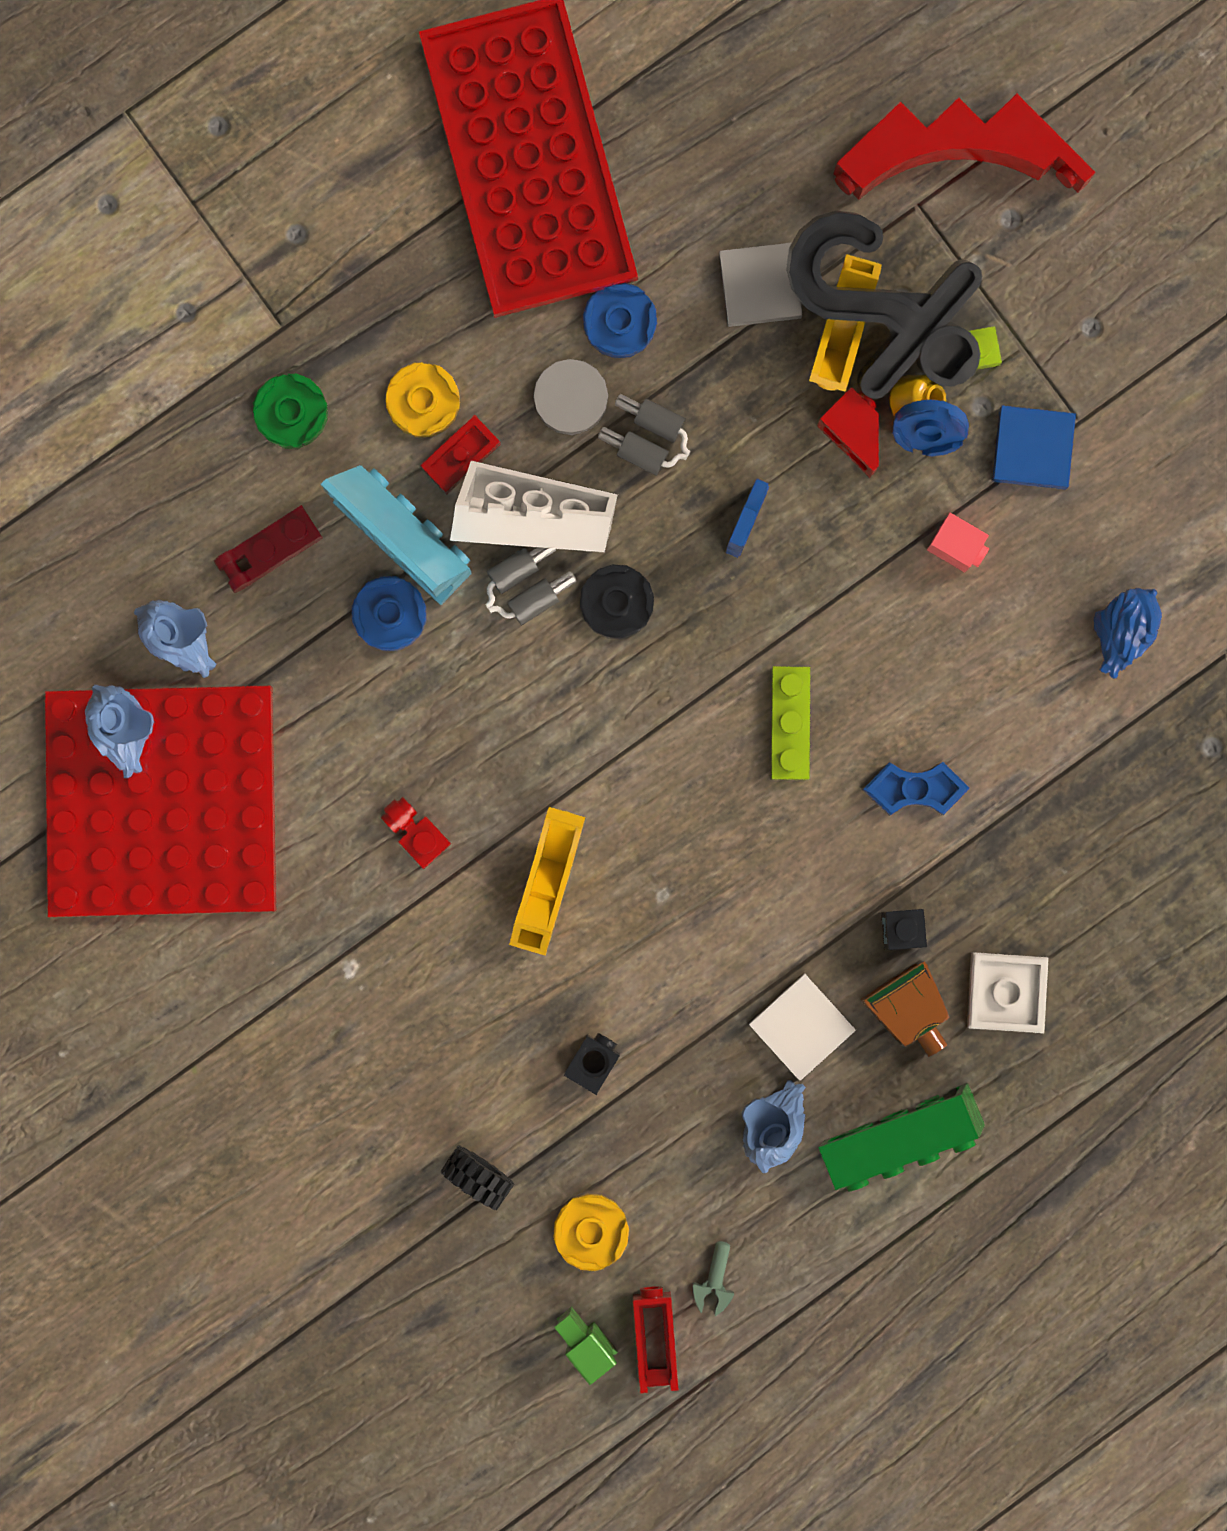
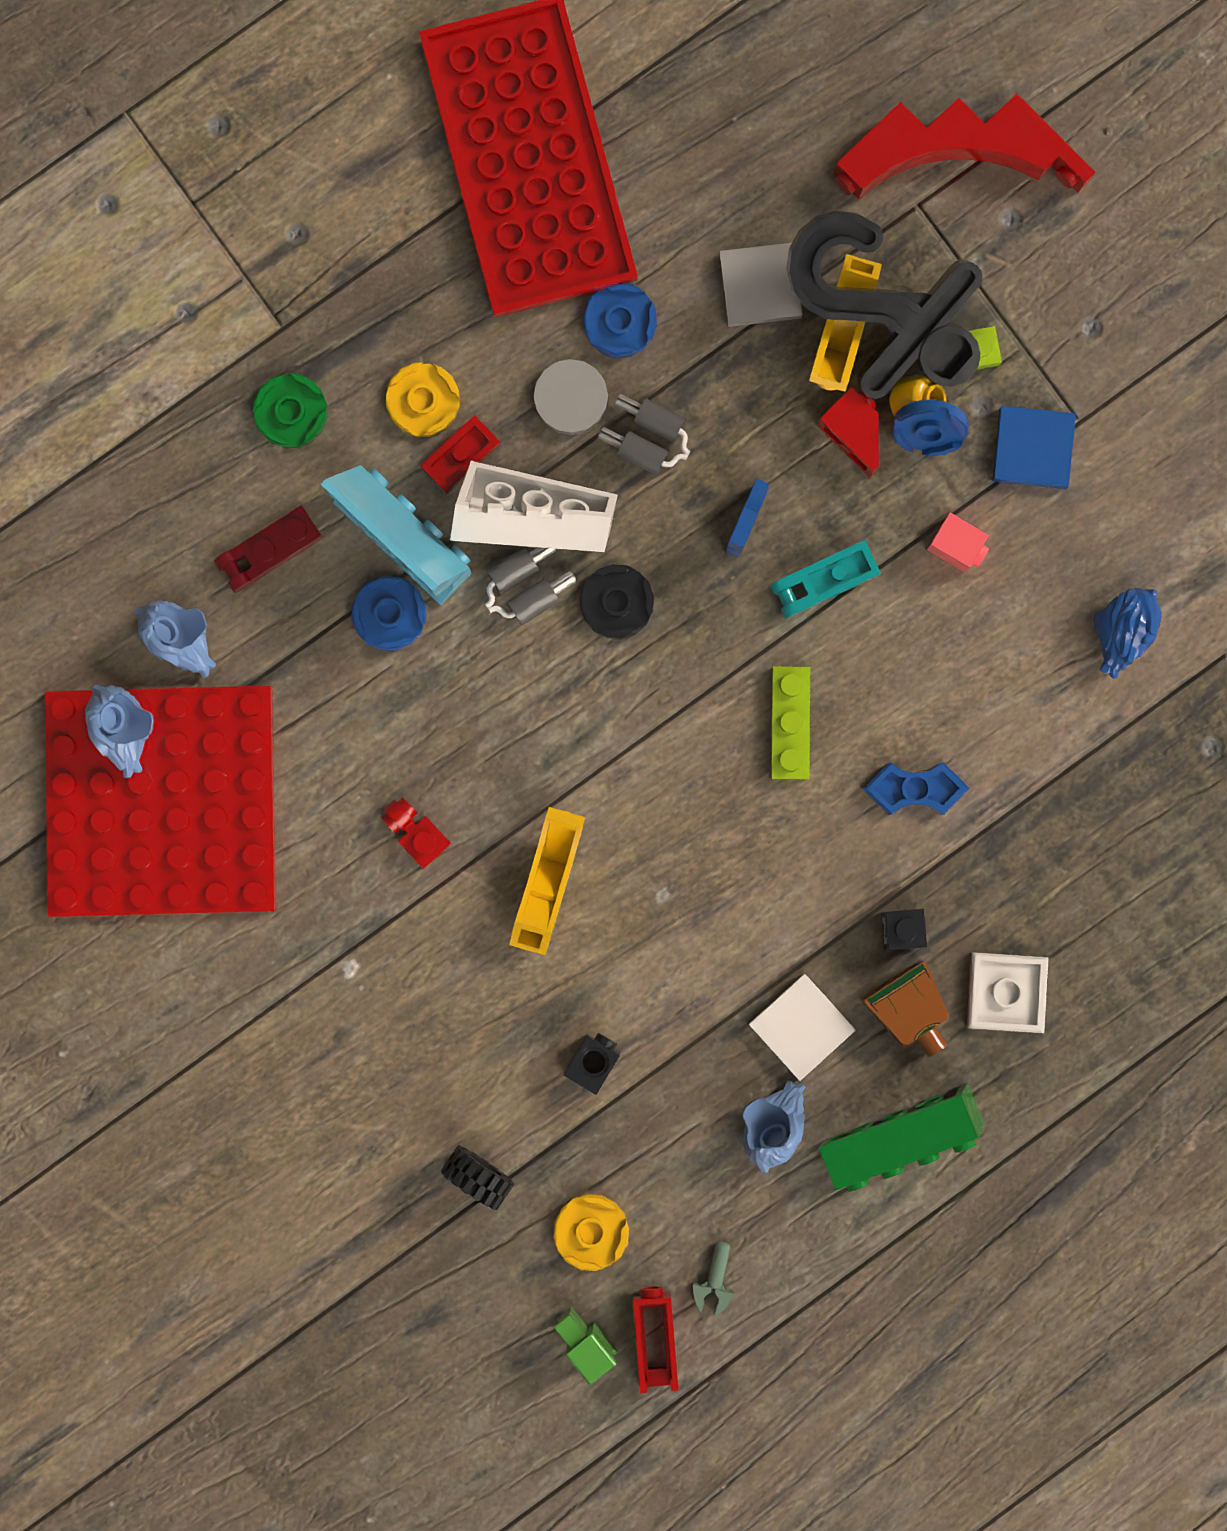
(826, 578): none -> teal plate

